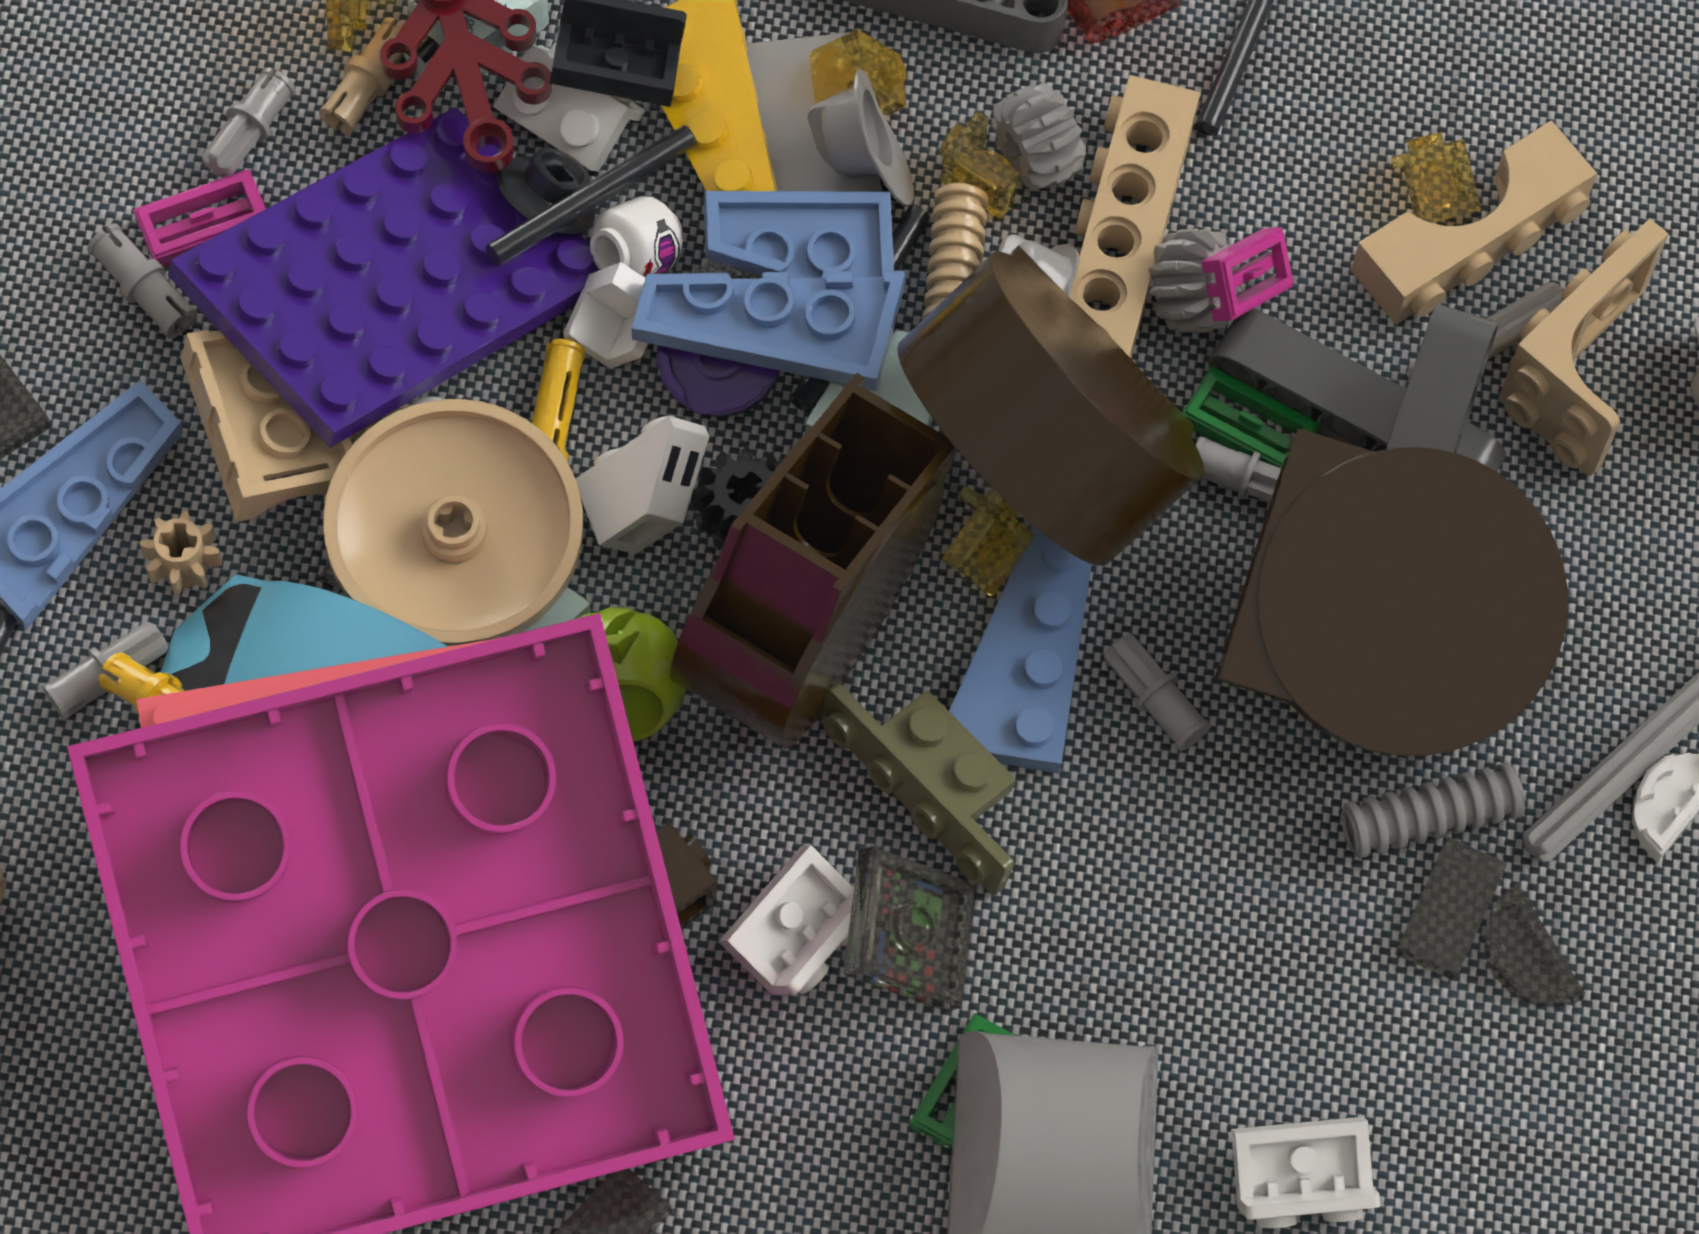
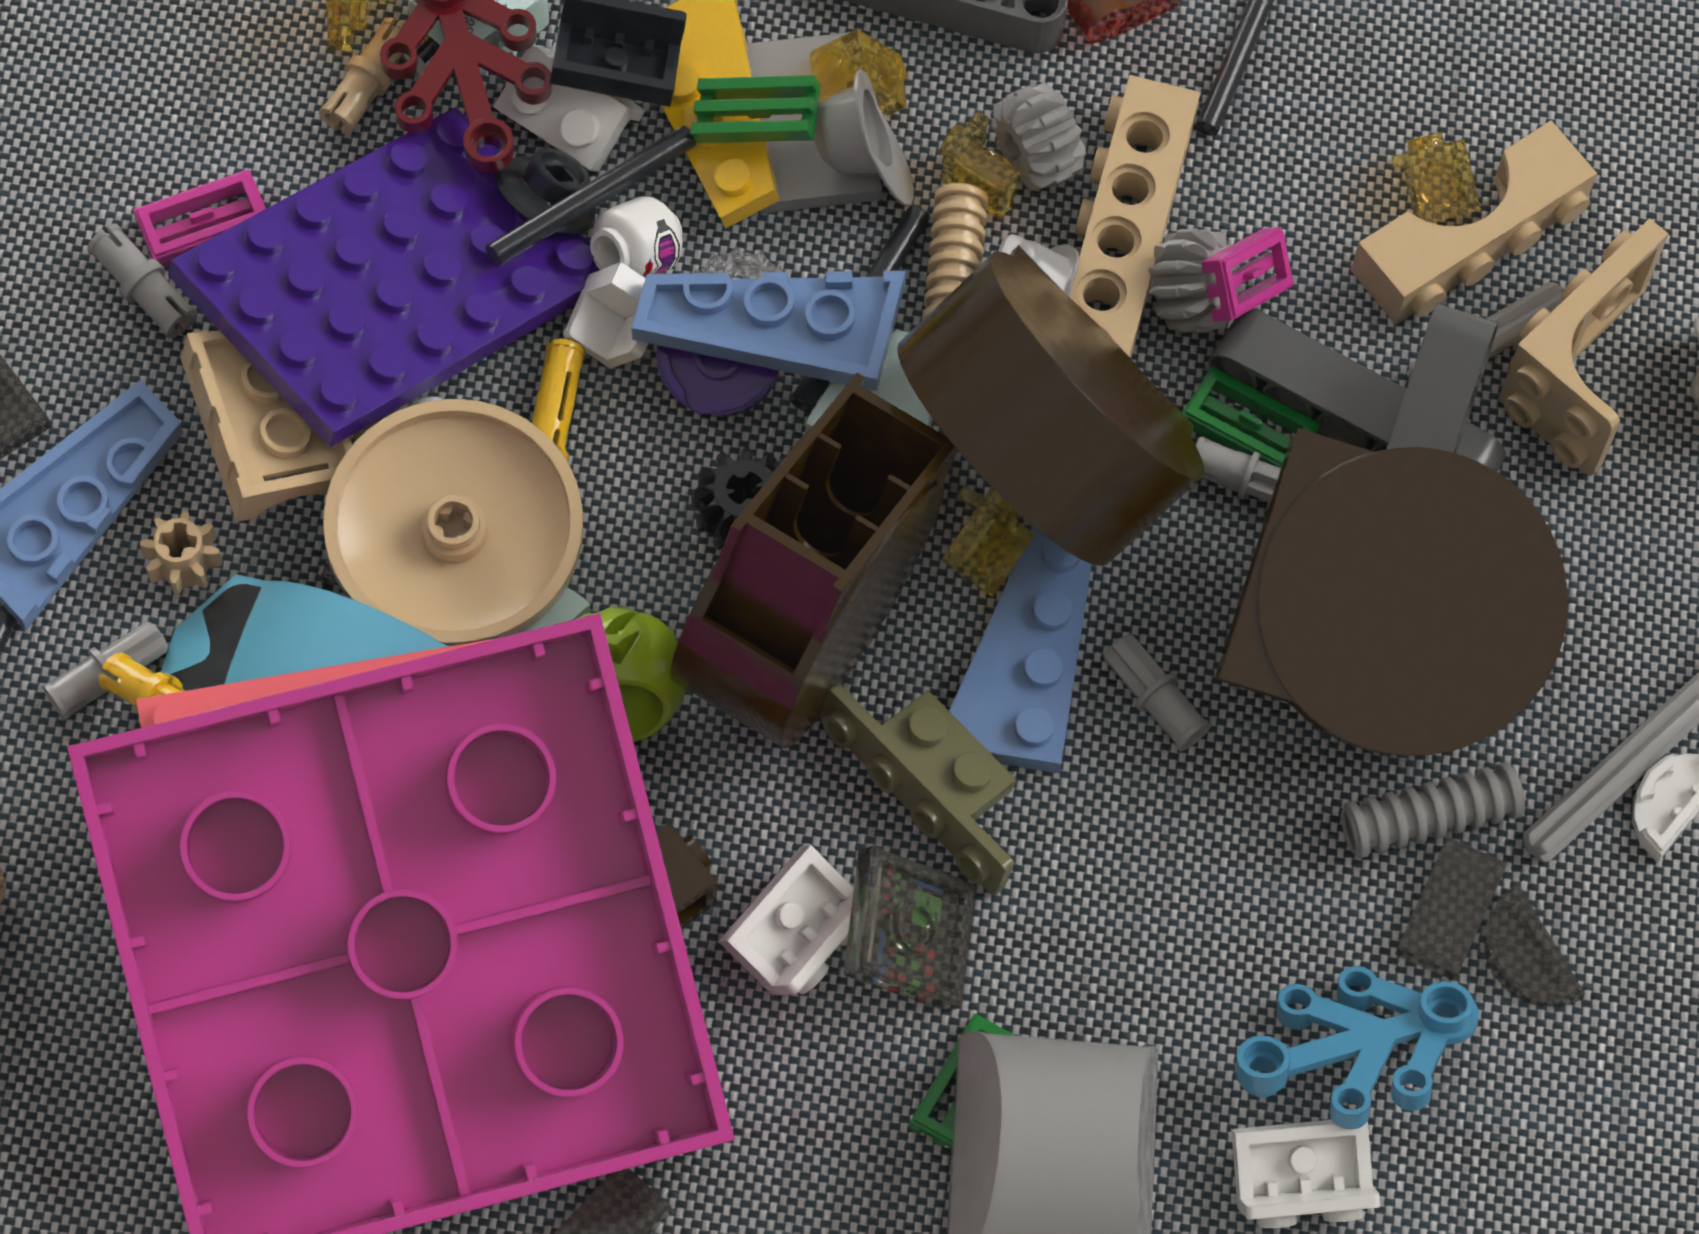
(248, 122): light grey axle -> none
(644, 486): white slope -> none
(756, 99): none -> green tile
(800, 232): medium blue wing -> none
(1361, 1036): none -> dark azure plant

